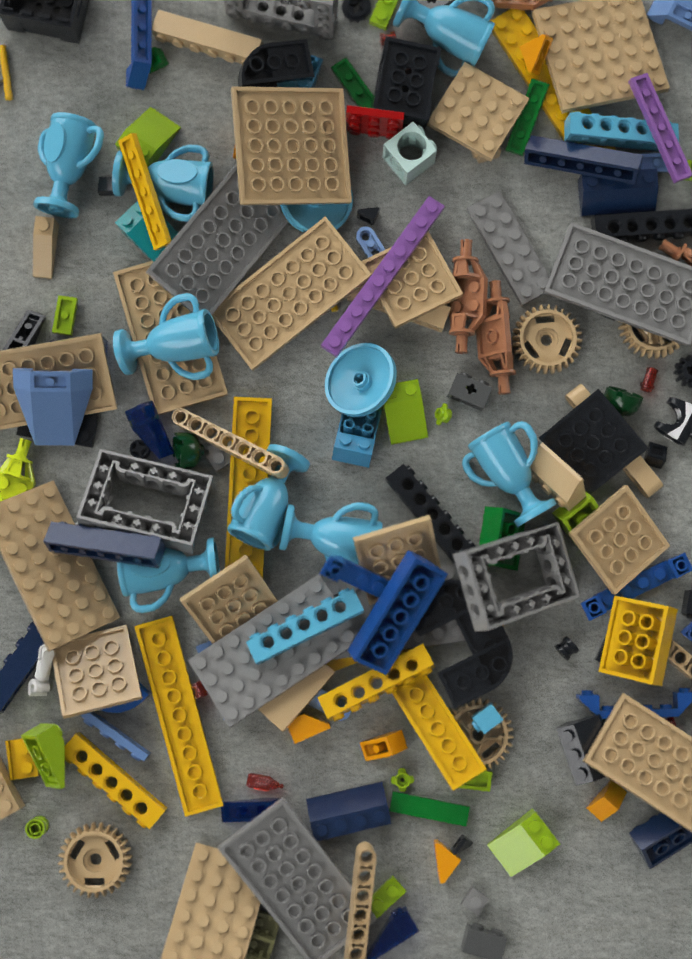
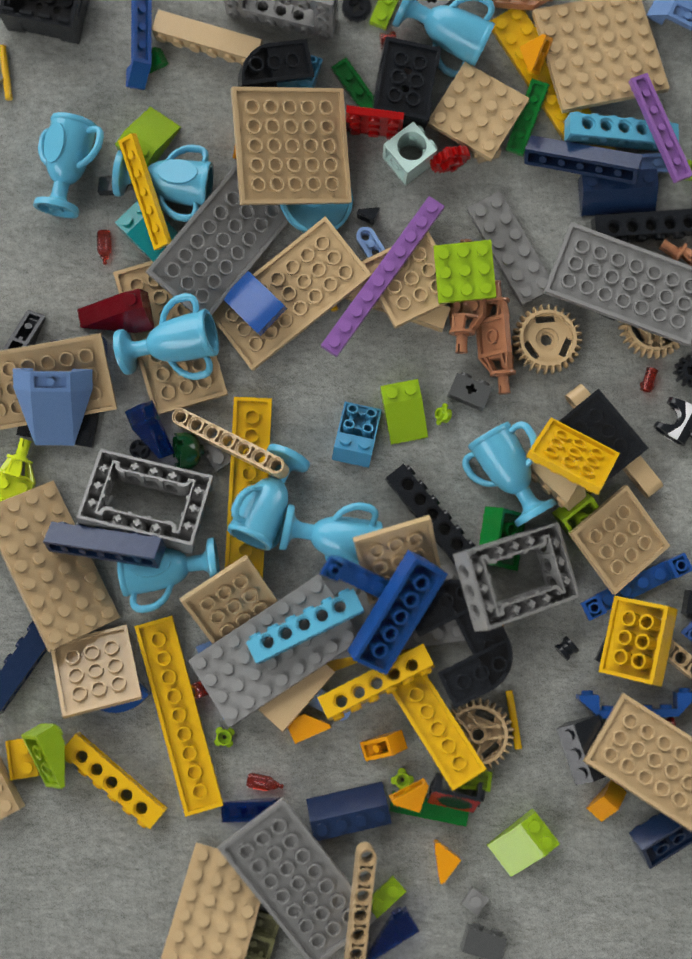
(40, 825): lime wheel -> none
(41, 685): white piece -> none
(44, 246): tan slope -> none
(65, 315): lime plate -> none
(82, 867): tan gear -> none
(104, 245): none -> clear red piece
(122, 311): none -> dark red wedge
(122, 740): medium blue plate -> none
(219, 737): none -> lime plate
(254, 303): none -> slope
(360, 379): medium azure dish -> none
(411, 796): none -> light orange slope
(450, 159): none -> red gear
(452, 799): none -> black panel
(461, 844): black slope -> none
(464, 271): none -> lime plate
(486, 718): medium azure brick -> none
(513, 717): none -> yellow bar
(573, 455): none -> yellow plate
(623, 401): dark green cylinder -> none
(655, 455): black slope -> none

